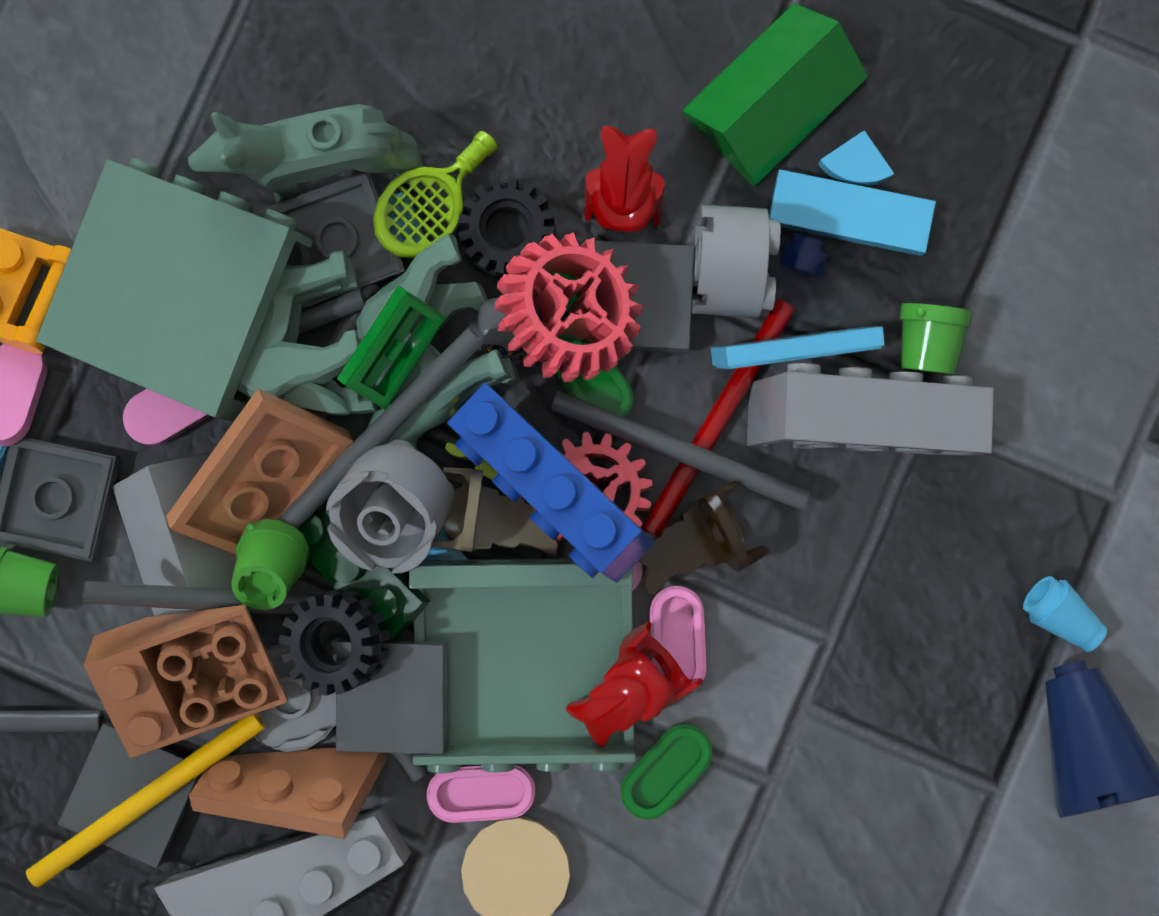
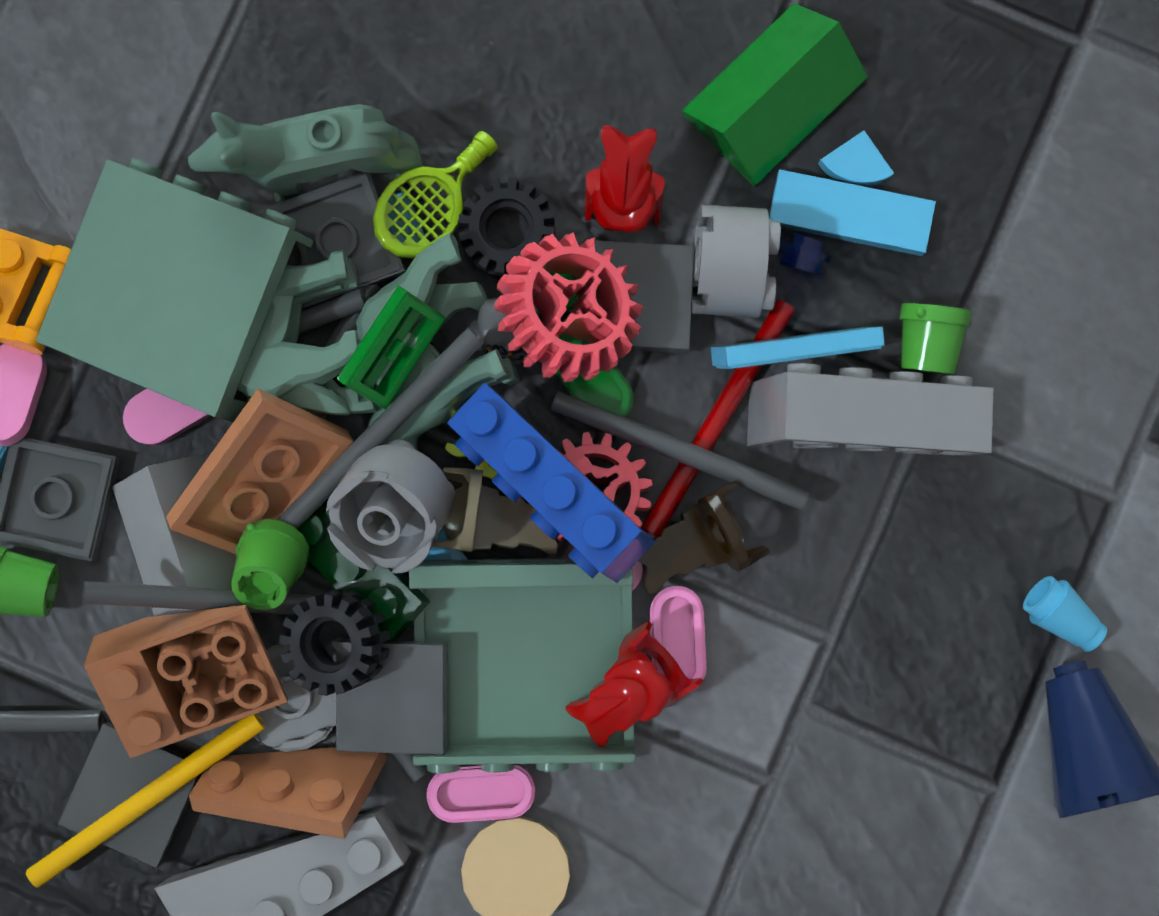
(665, 771): green tile -> none

